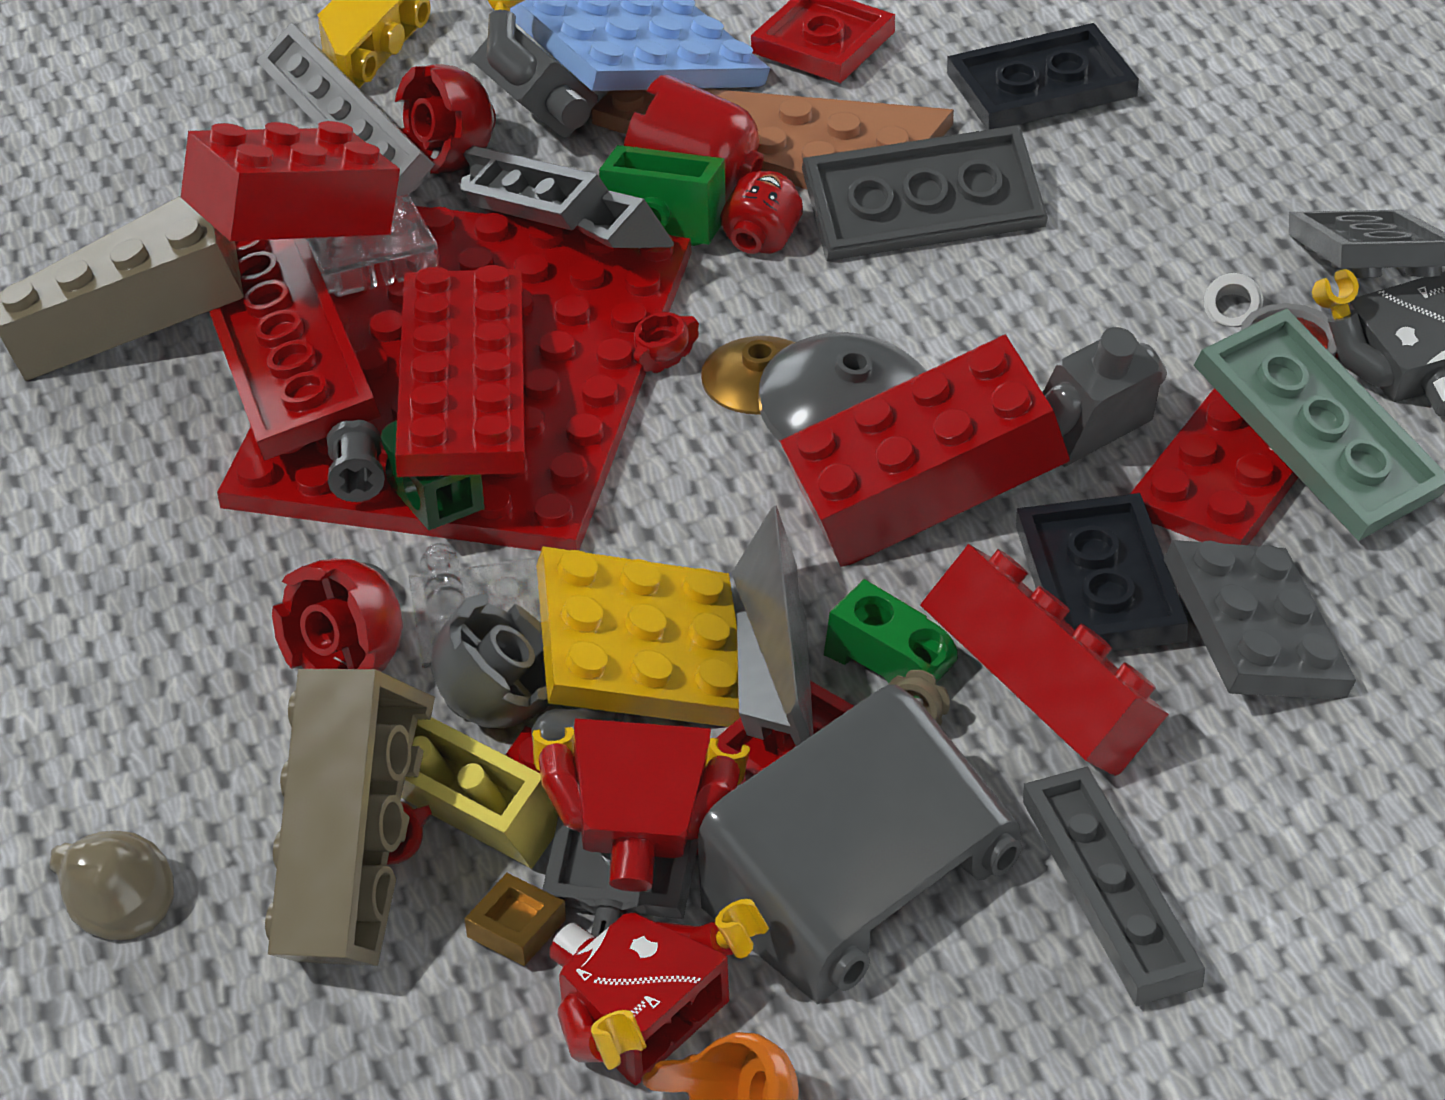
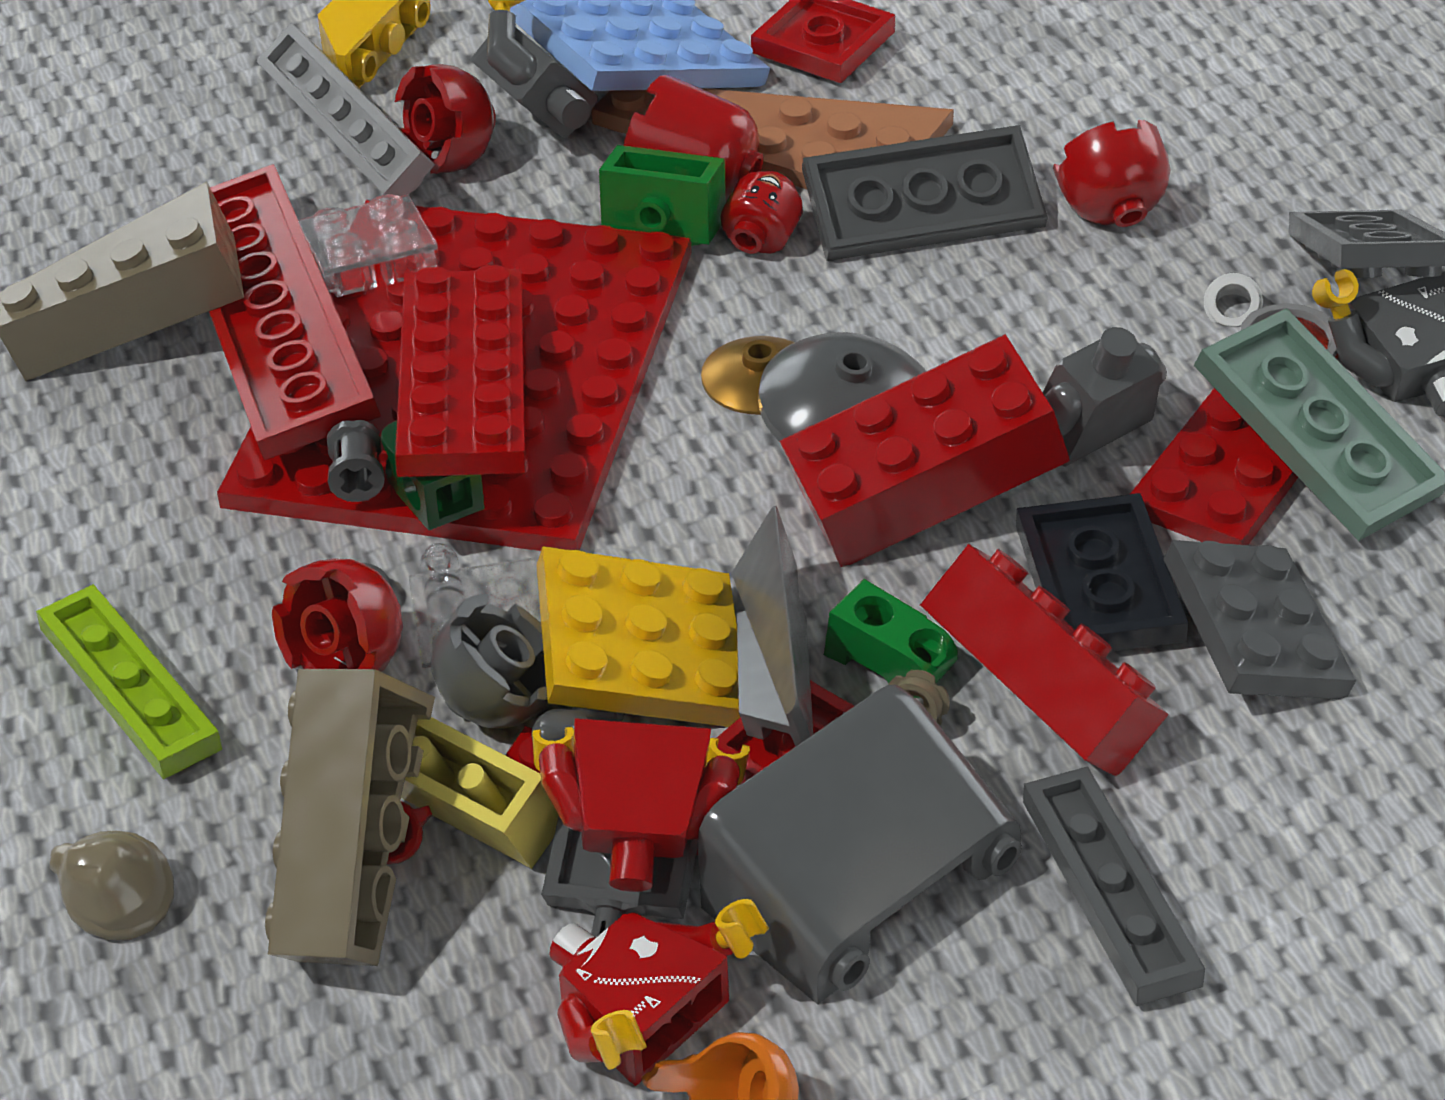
(129, 681): none -> lime plate
(289, 182): red brick -> none
(515, 919): pearl gold plate -> none
(560, 199): dark grey wedge -> none
(671, 340): red piece -> none
(1042, 76): black plate -> none
(1114, 173): none -> red cylinder

